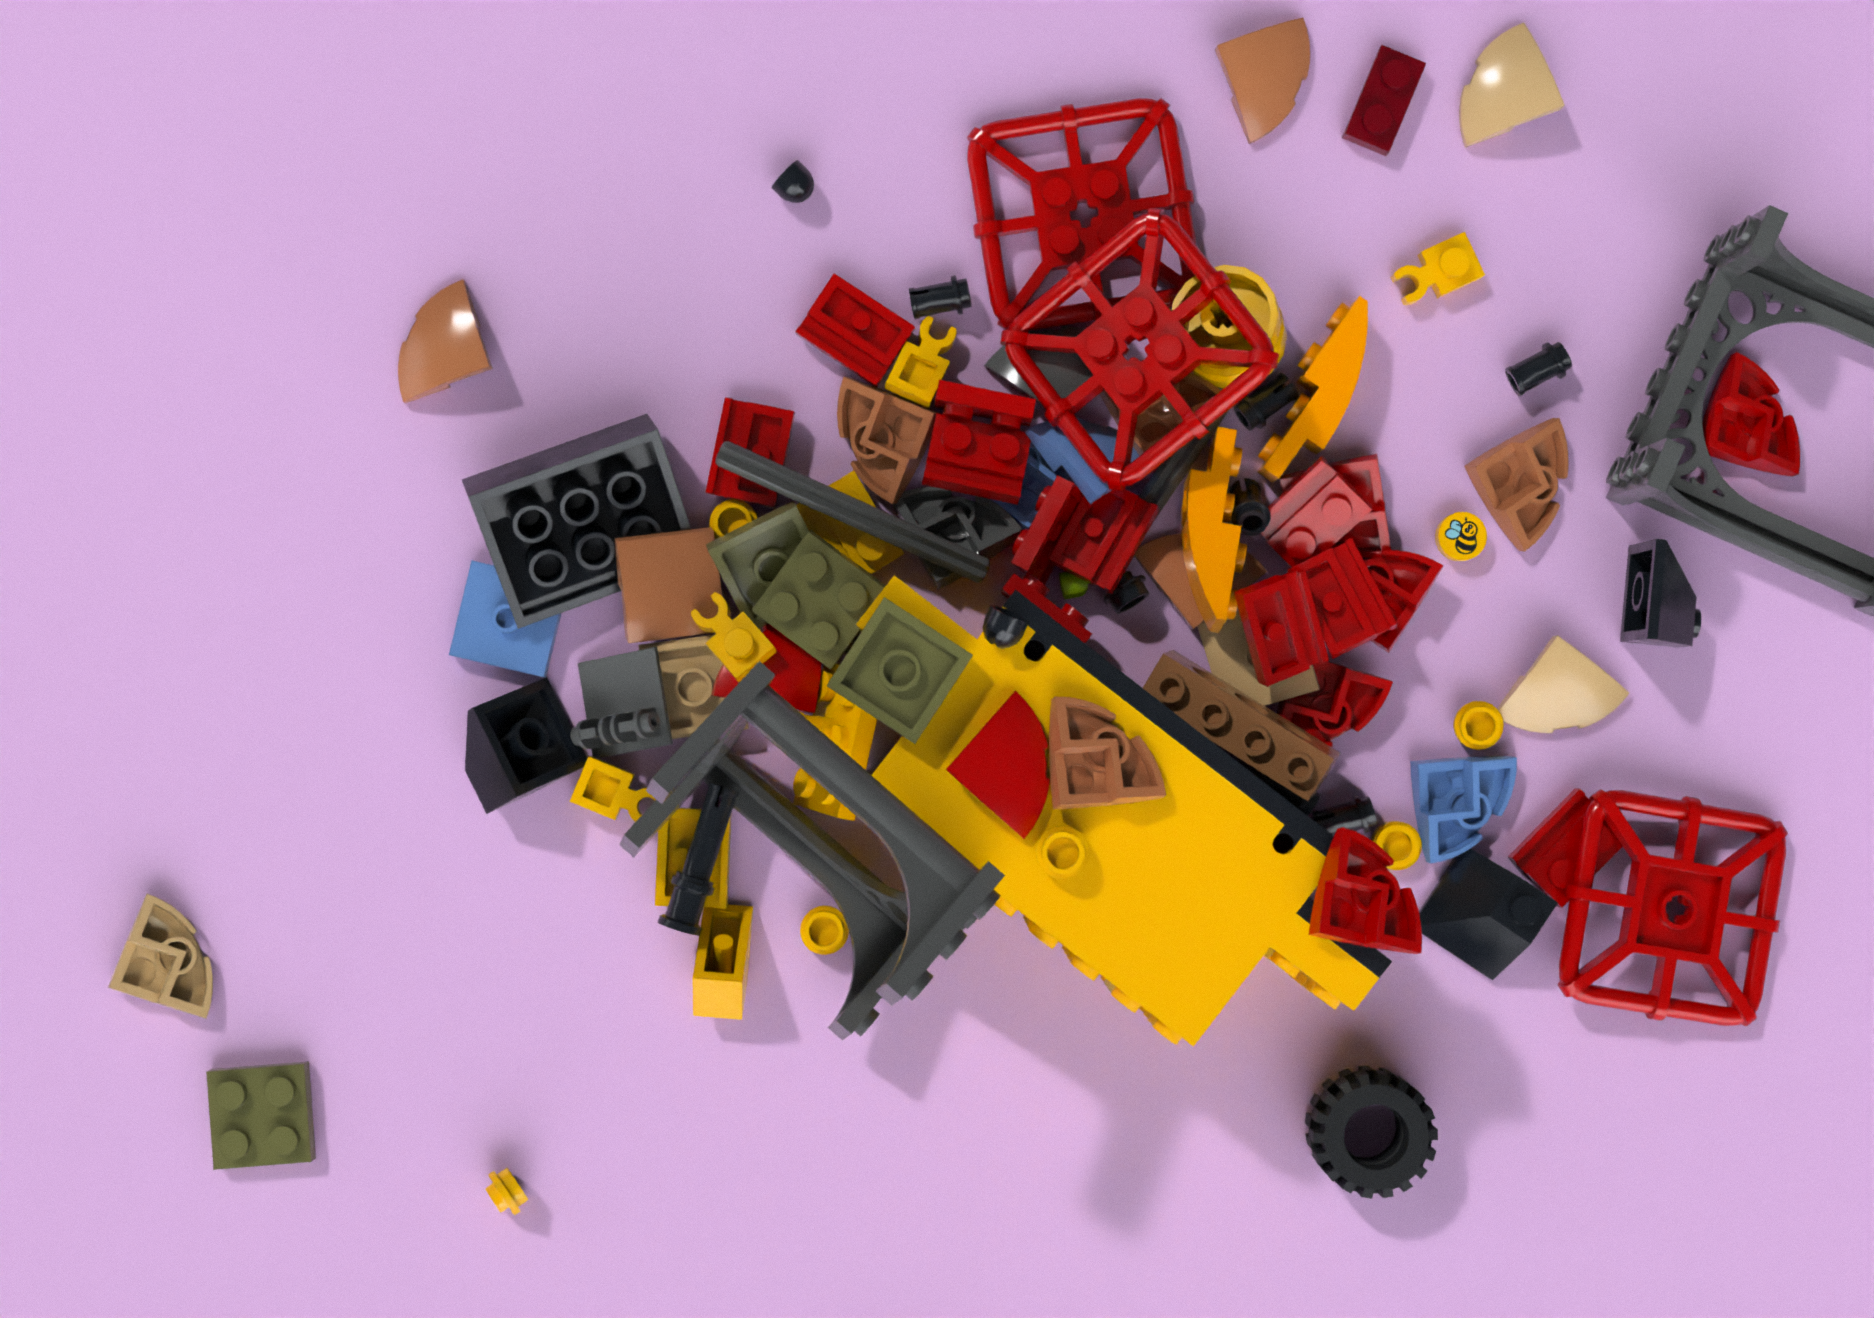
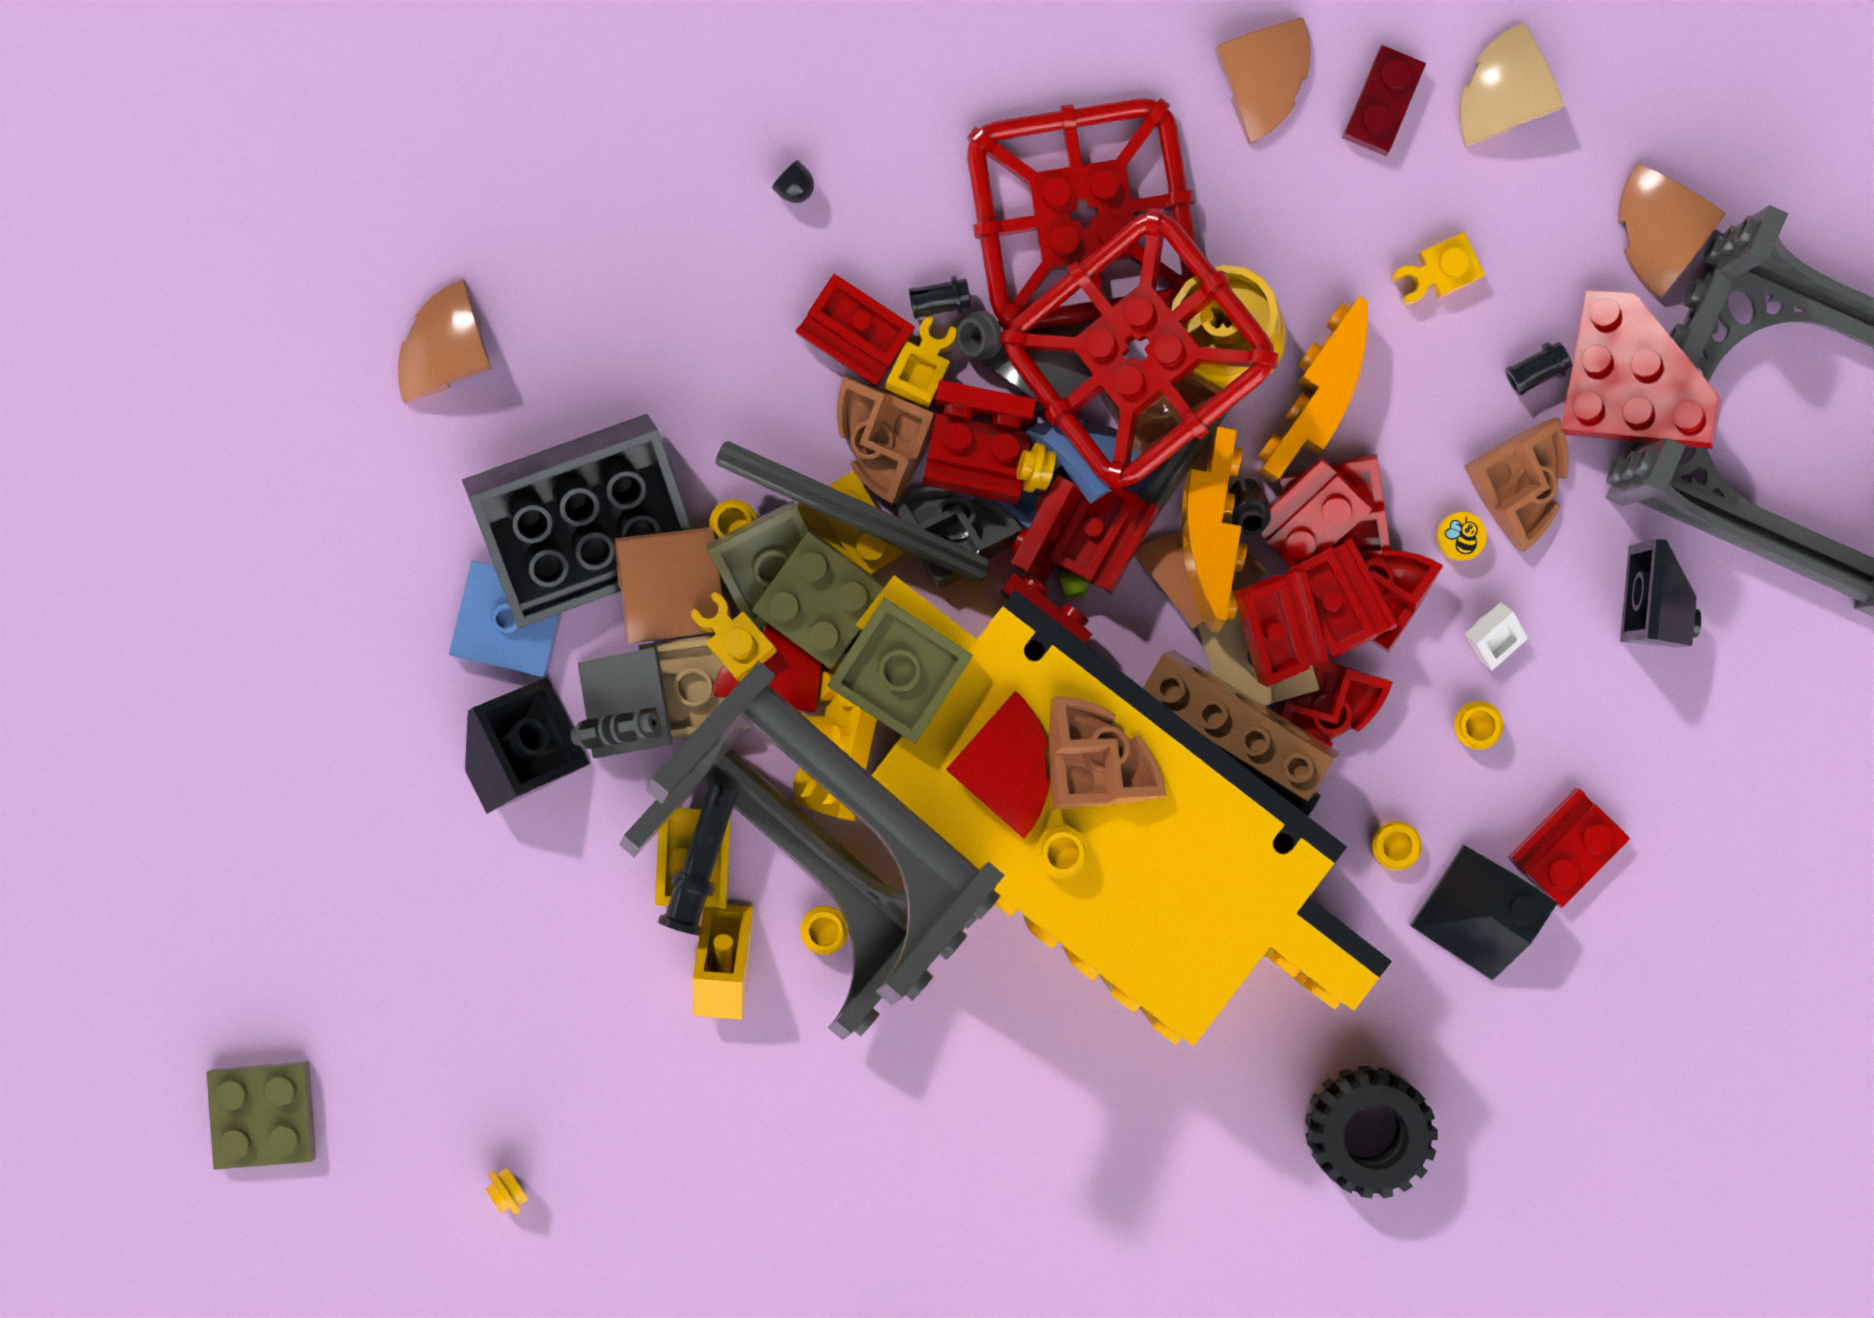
(164, 961): tan brick -> none
(607, 790): yellow plate -> none
(756, 428): red plate -> none
(979, 335): none -> dark grey plate
(1003, 627): black hinge -> none
(1036, 468): none -> yellow plate
(1127, 593): black plate -> none
(1266, 401): black pin -> none
(1351, 815): black pin -> none
(1362, 900): red brick -> none
(1457, 799): medium blue brick -> none
(1496, 636): none -> white plate
(1561, 692): tan brick -> none
(1635, 379): none -> plate
(1647, 926): red plate -> none
(1663, 227): none -> nougat brick
(1747, 423): red brick -> none

